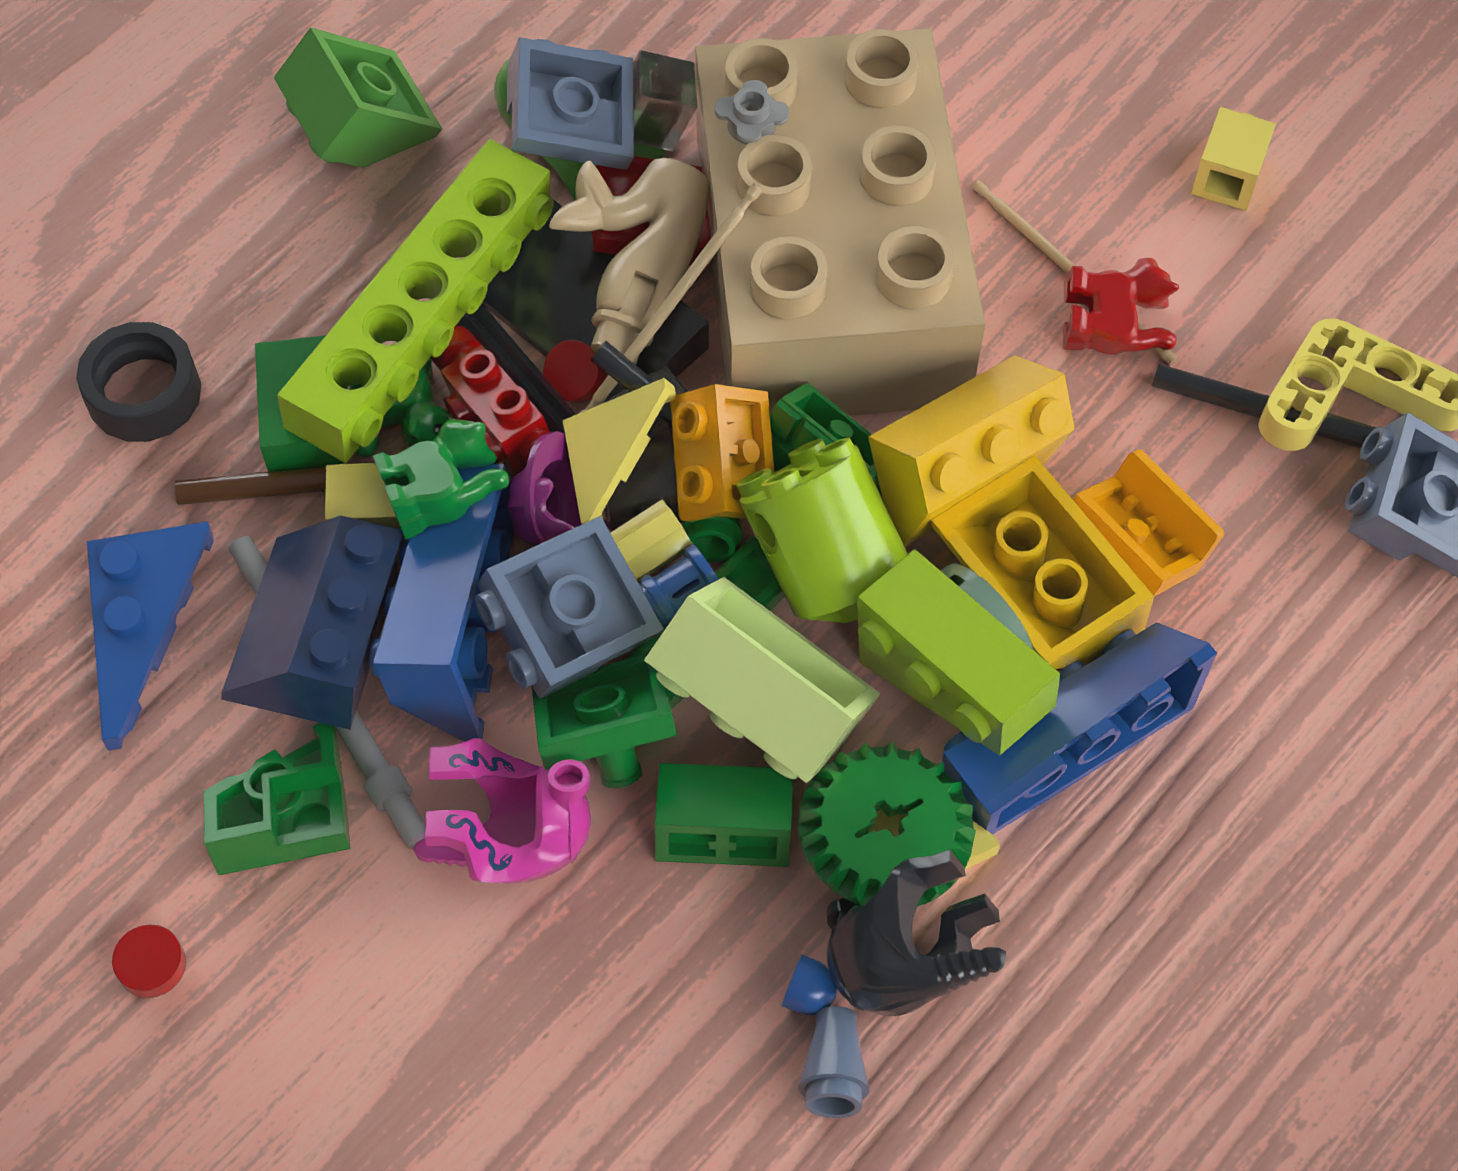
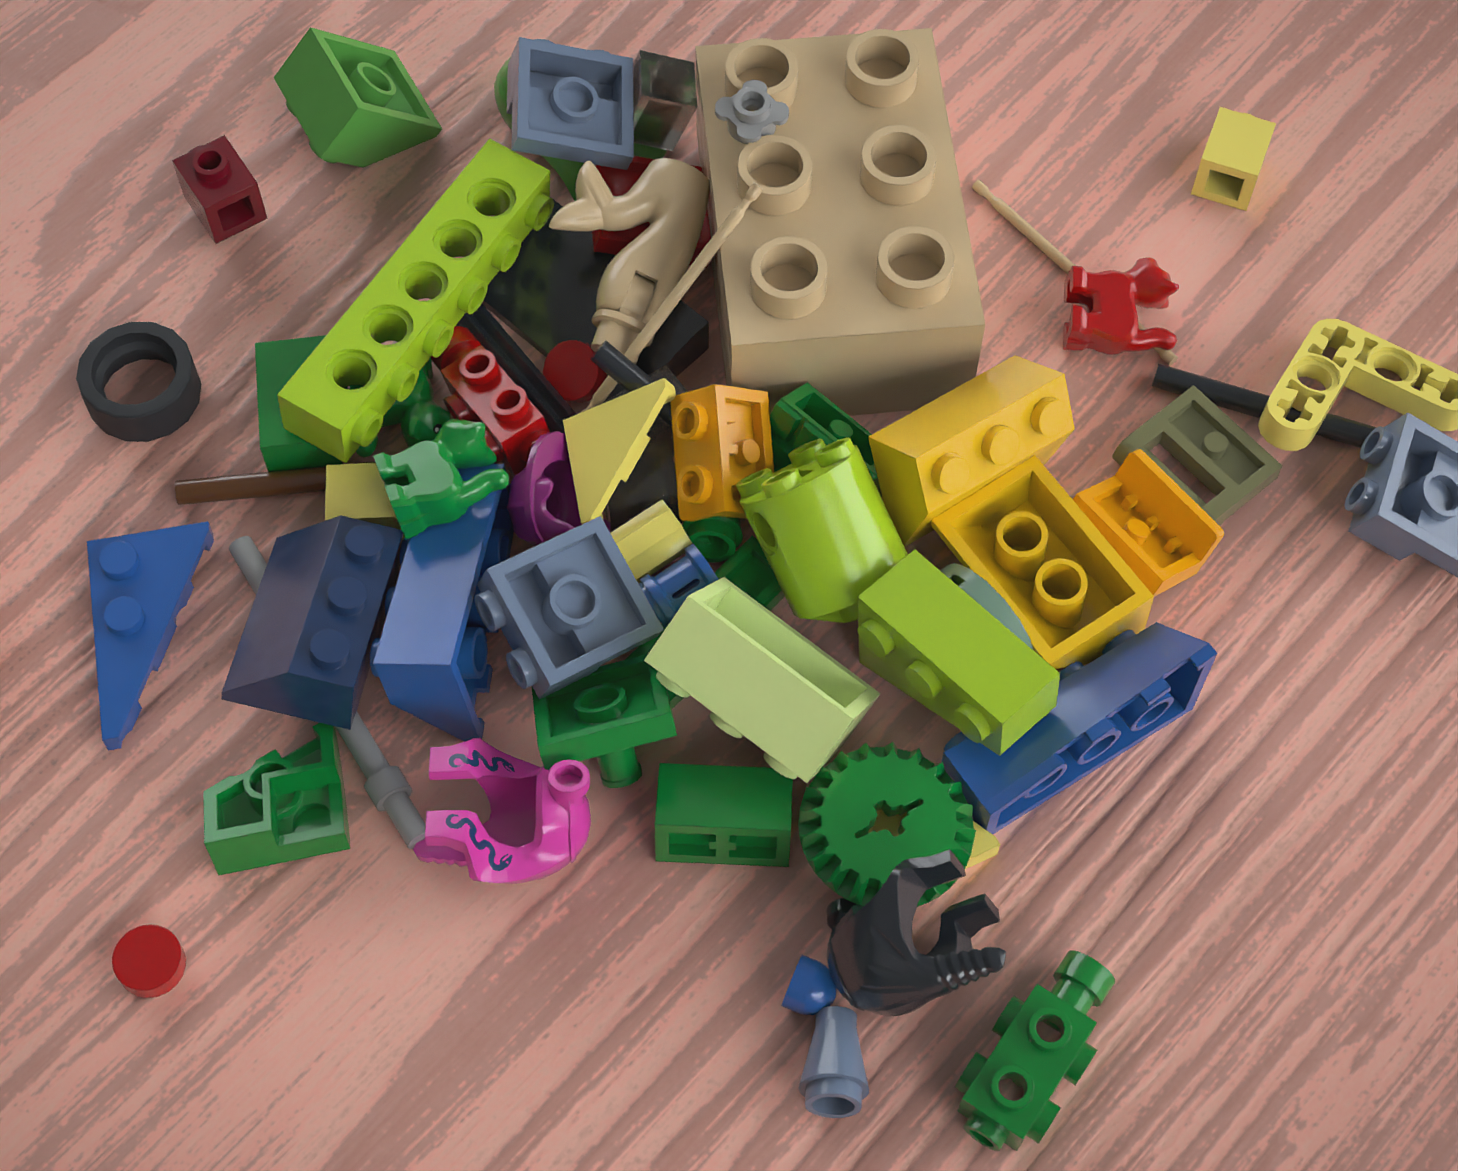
(220, 189): none -> dark red brick
(1030, 1059): none -> green brick
(1209, 448): none -> olive plate

